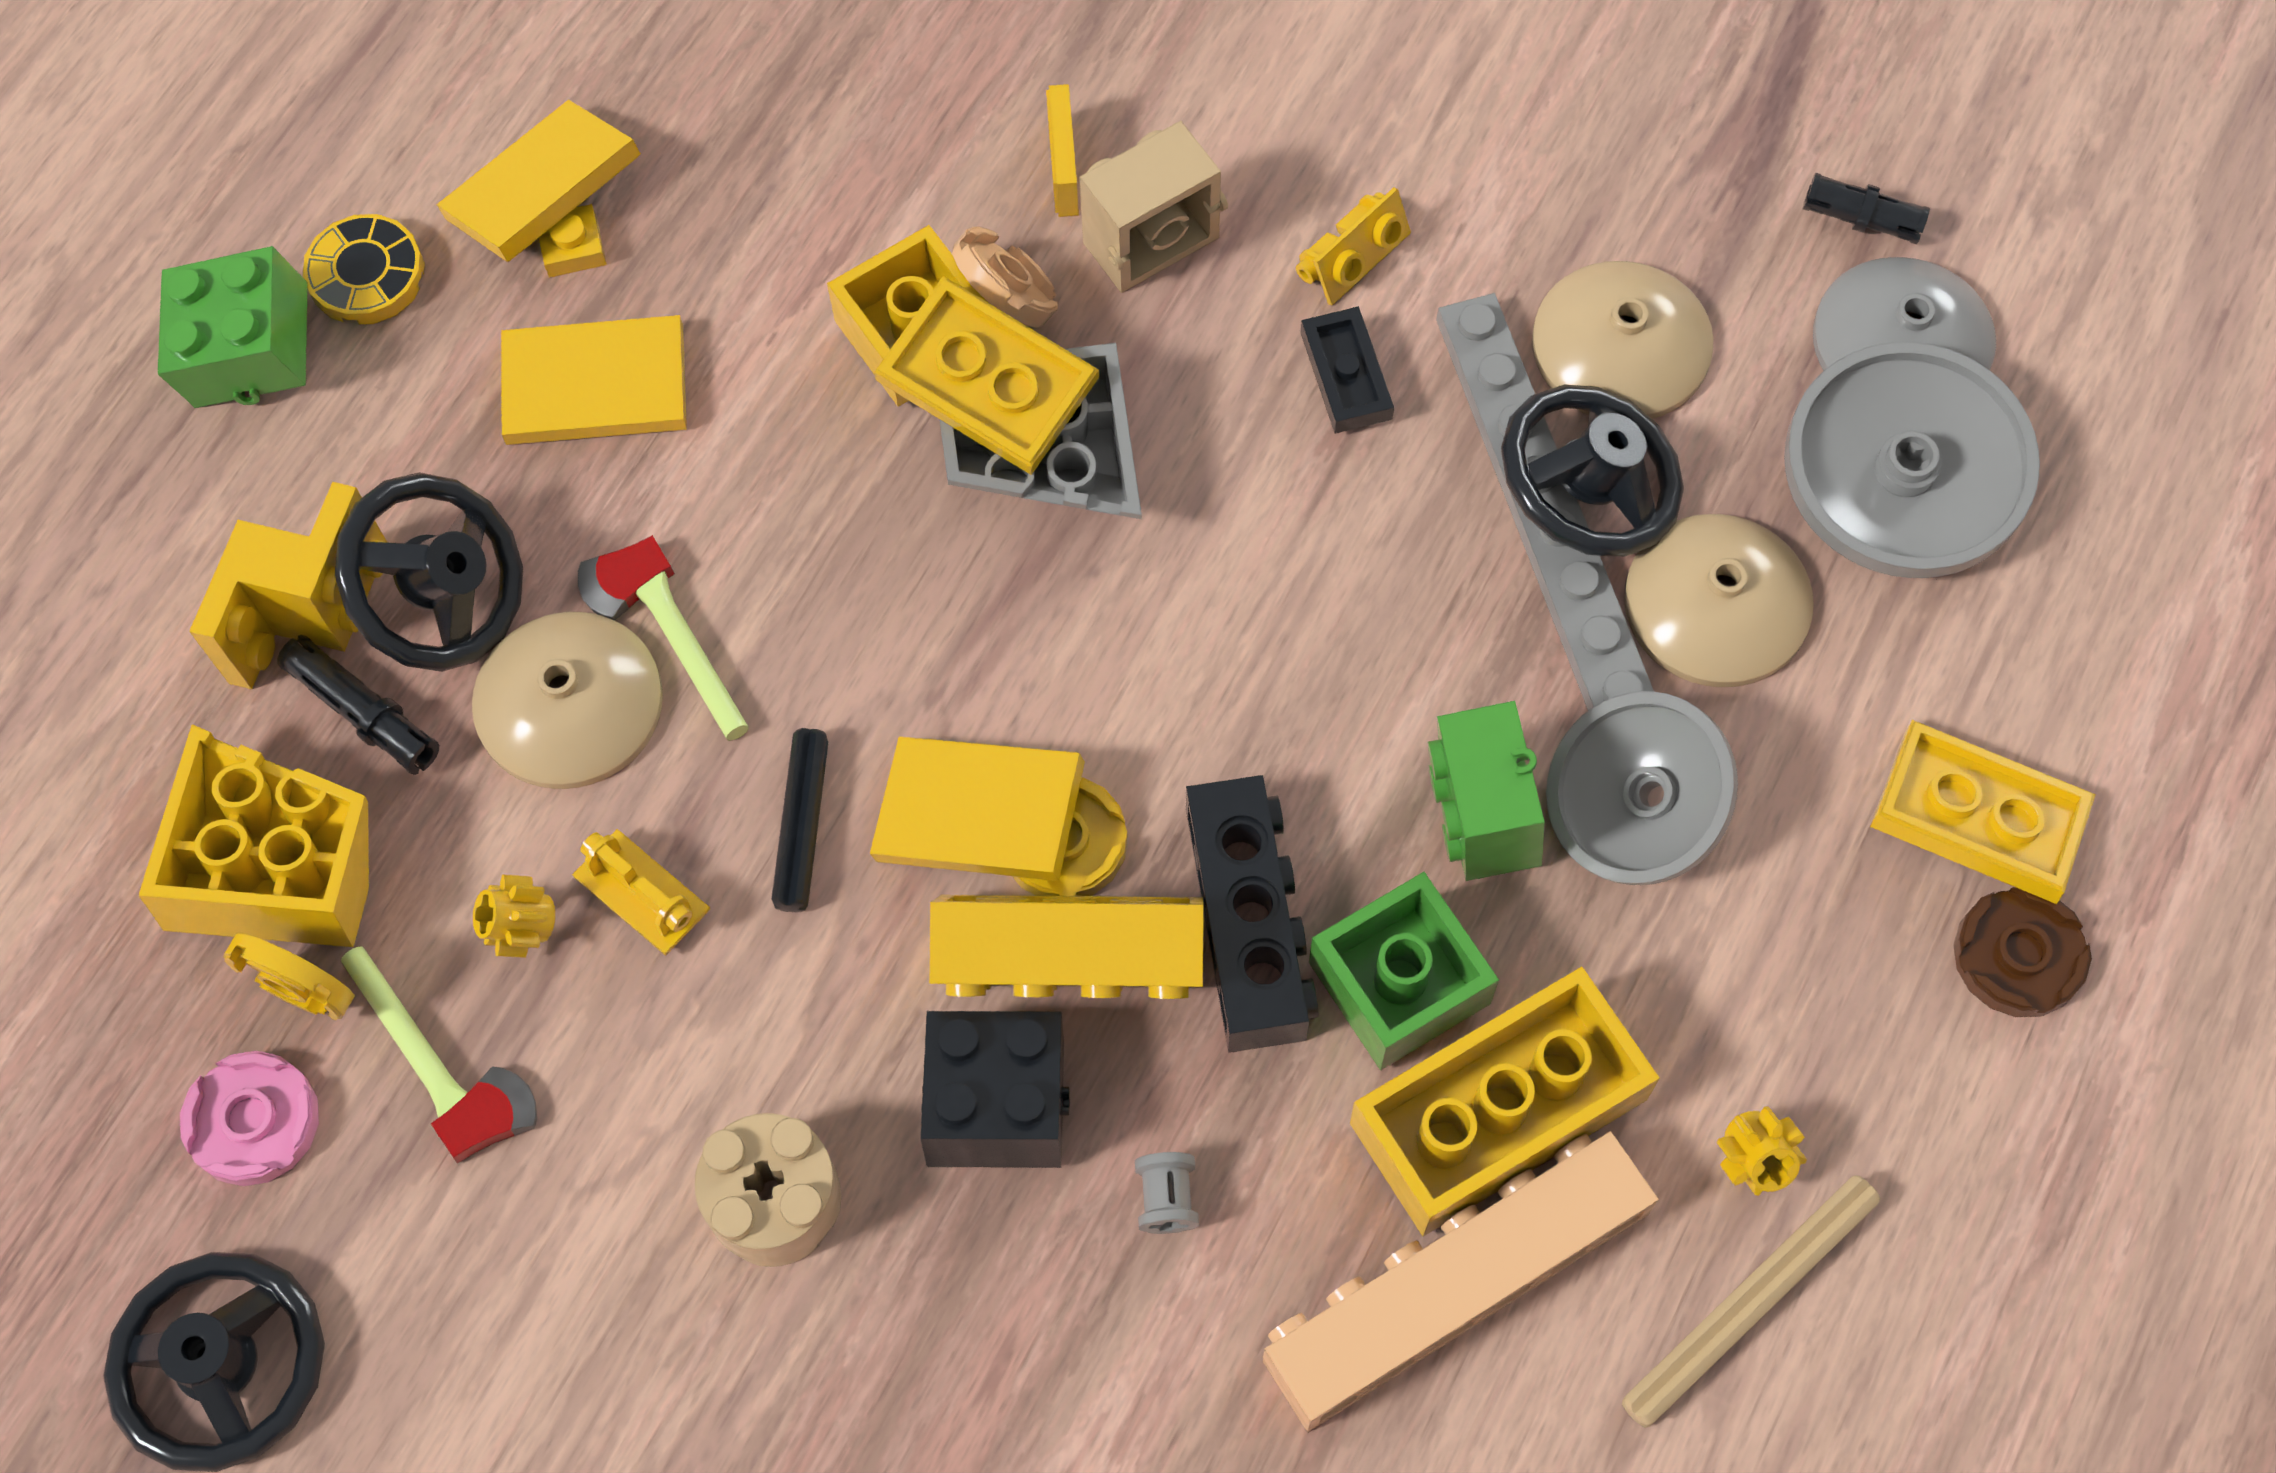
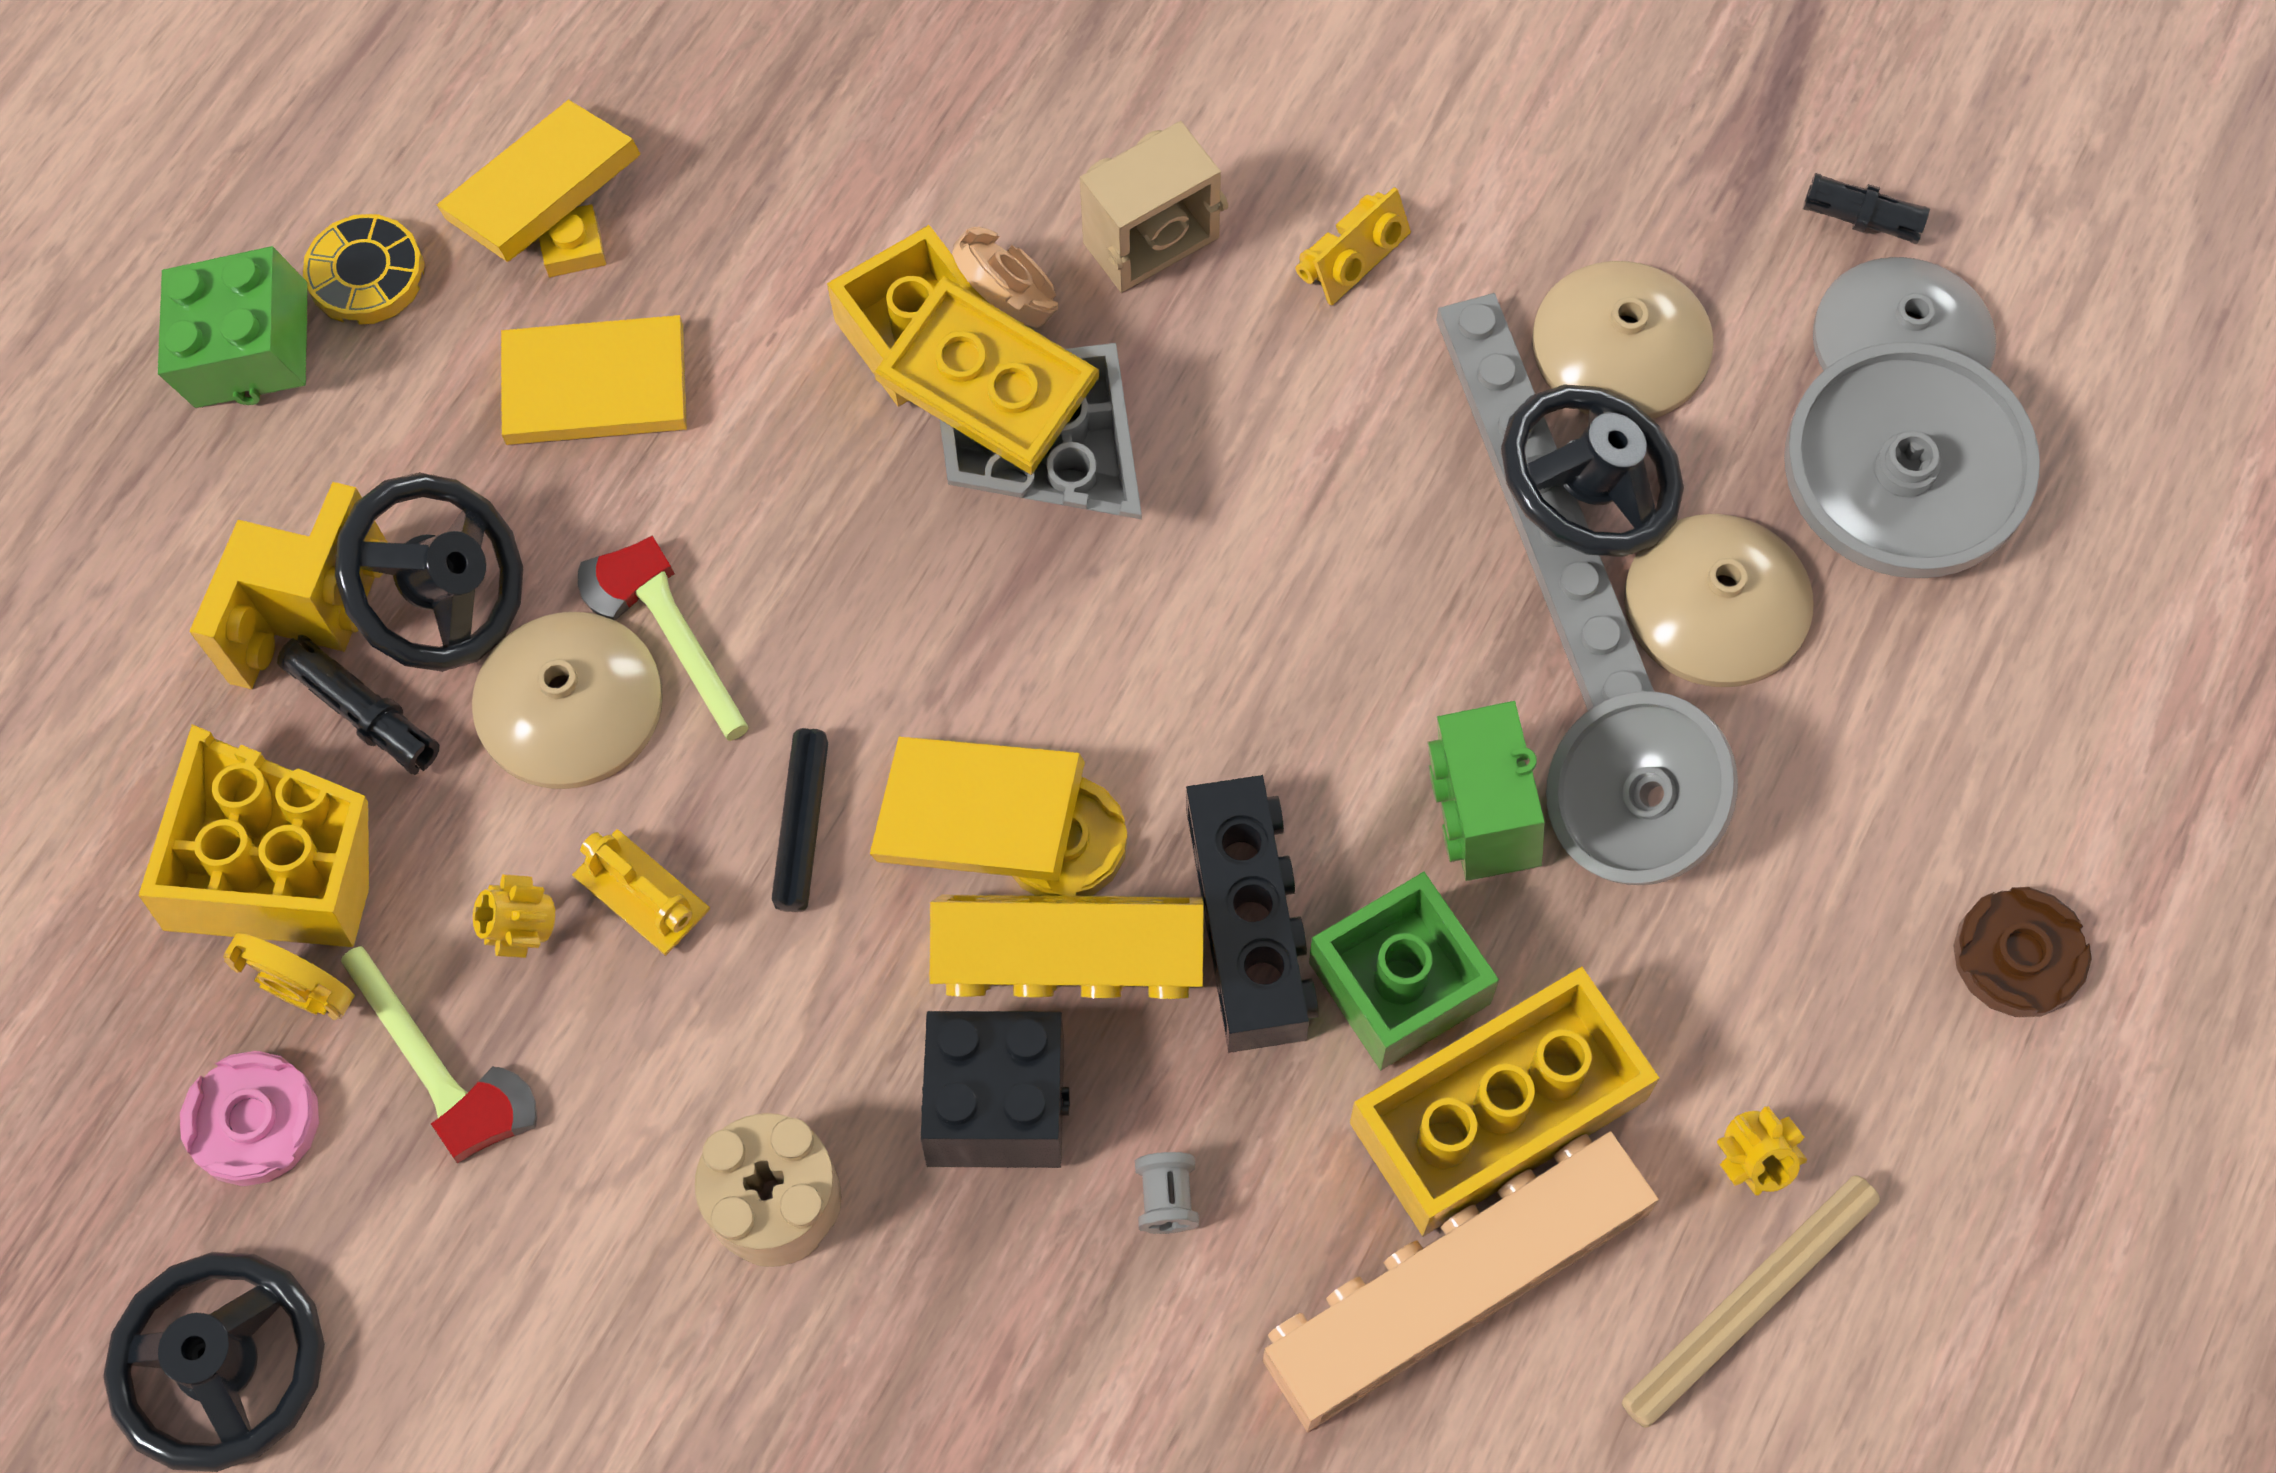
(1062, 150): yellow tile -> none
(1347, 370): black plate -> none
(1984, 811): yellow tile -> none

